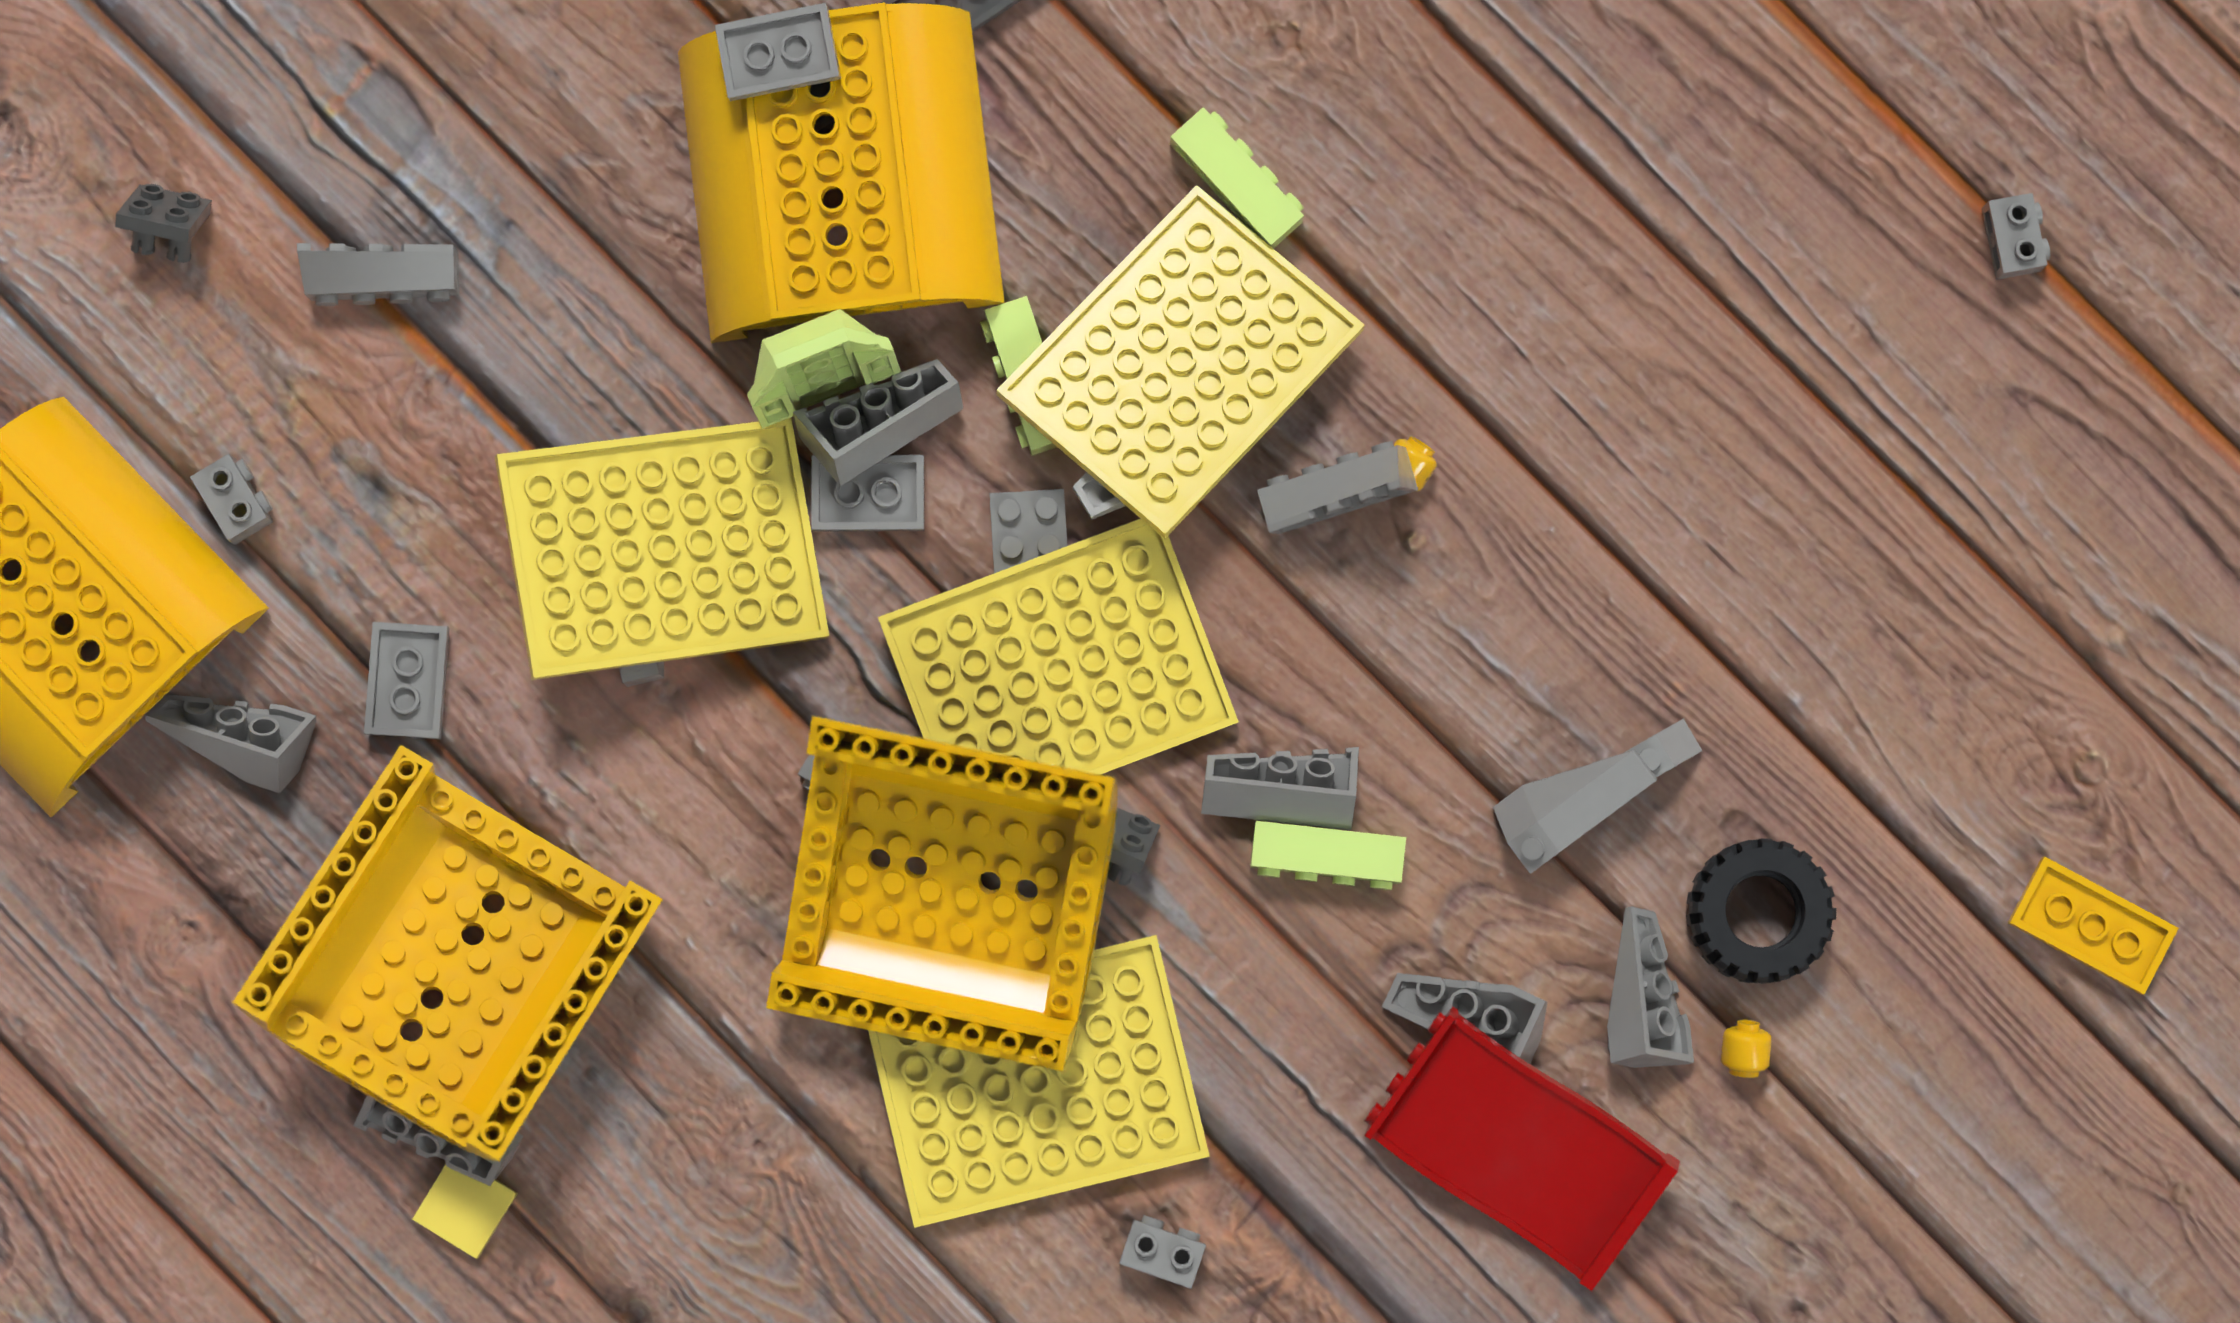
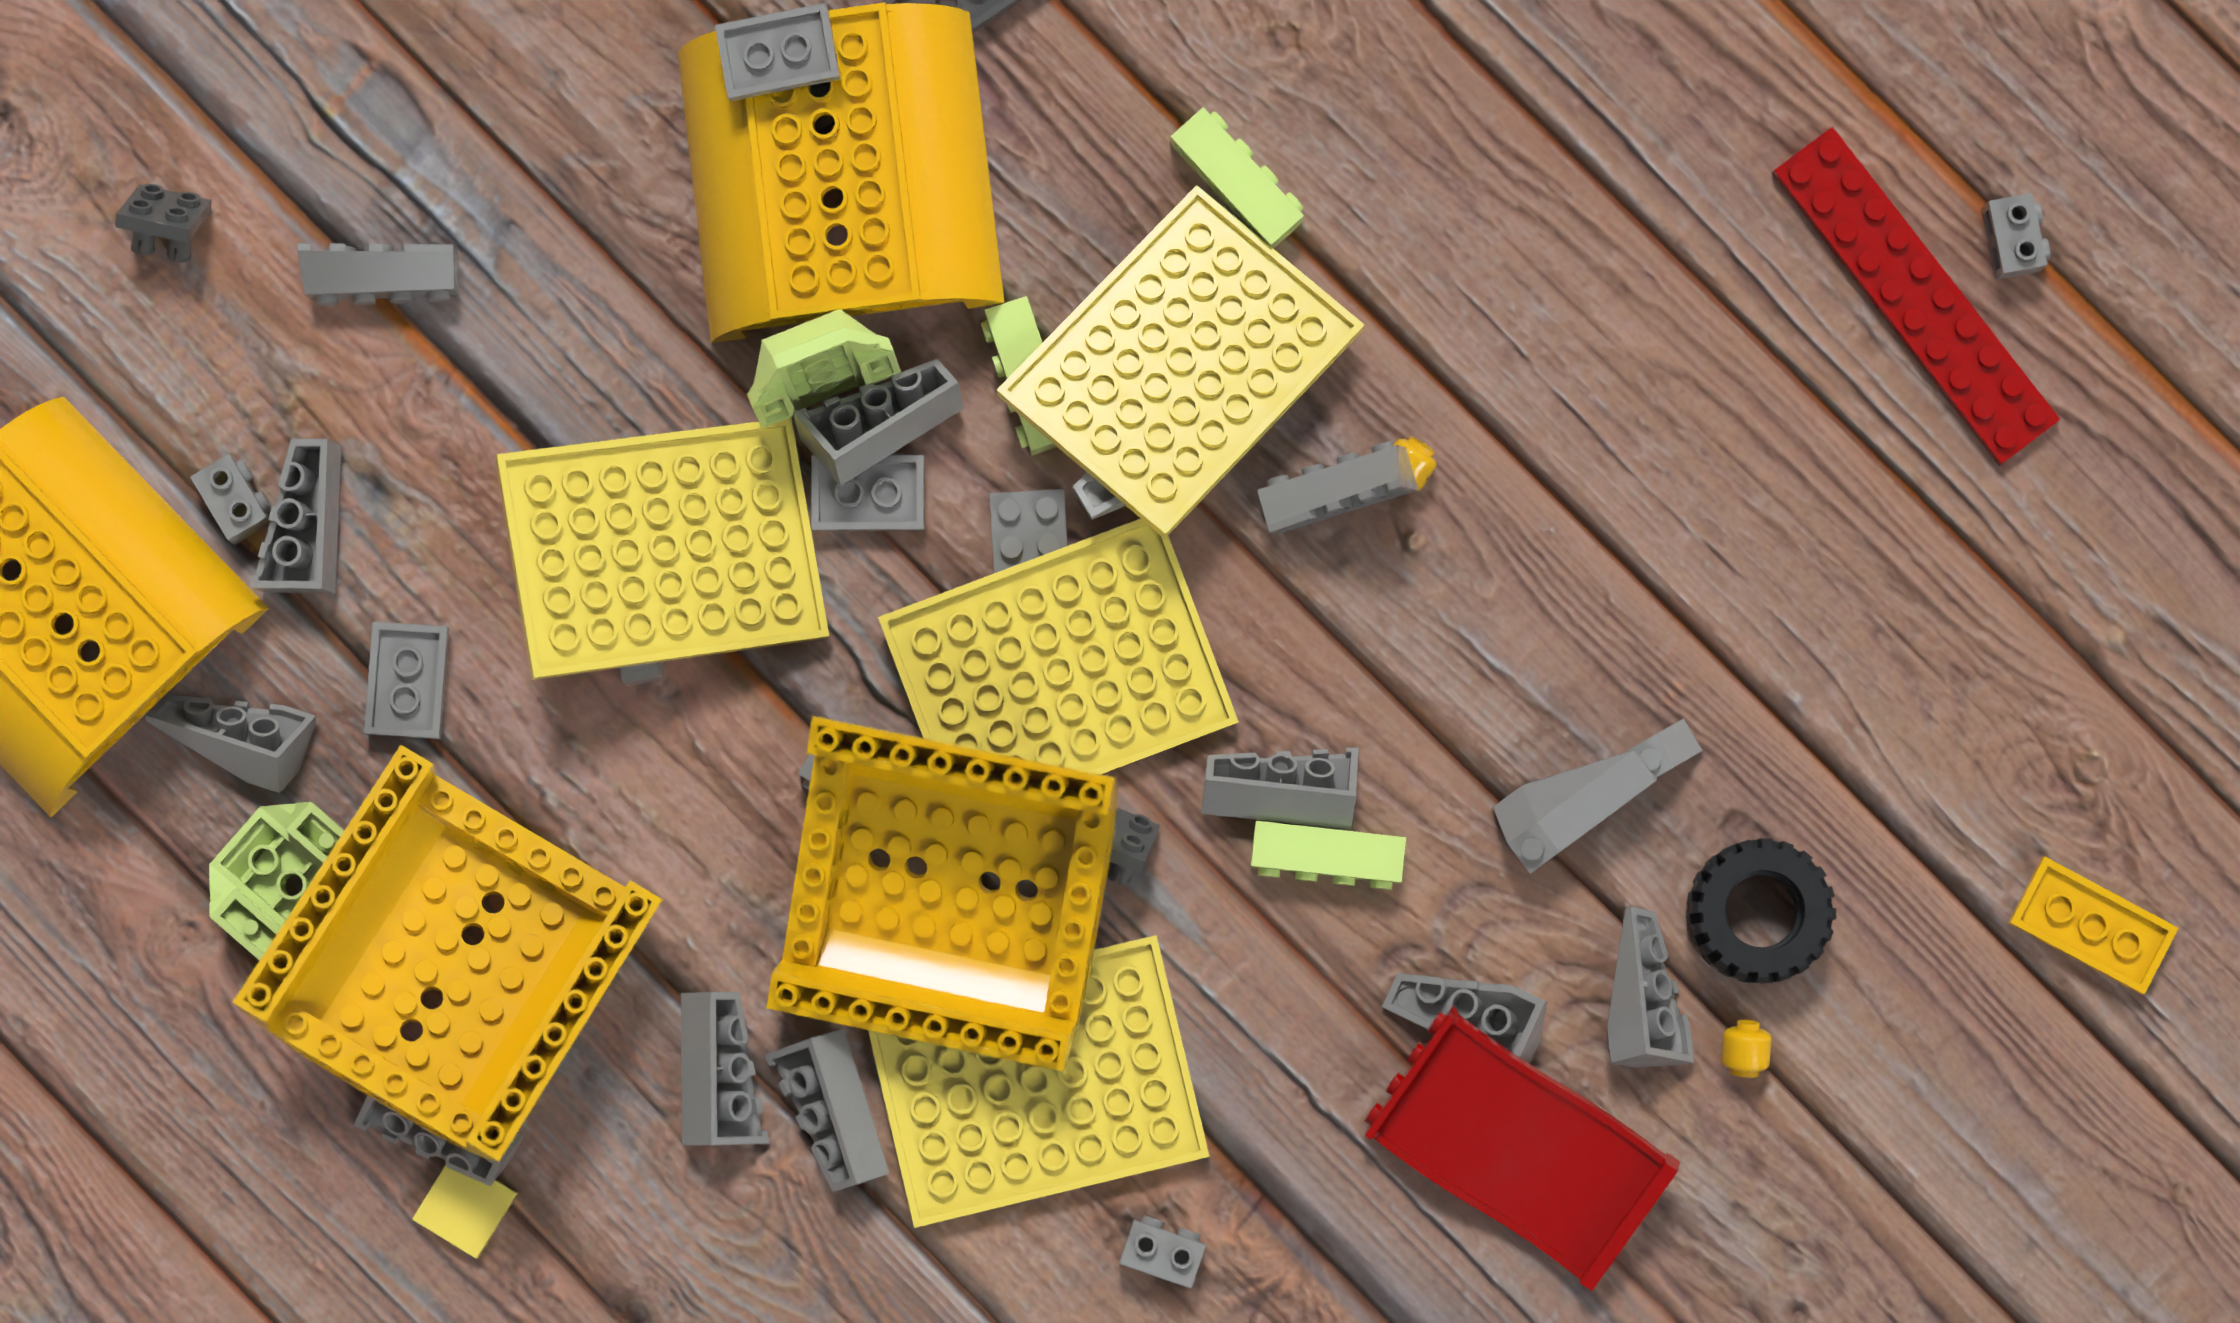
(254, 866): none -> yellowish green piece
(304, 522): none -> light grey wedge
(717, 1073): none -> light grey wedge
(831, 1108): none -> light grey wedge
(1916, 296): none -> red plate

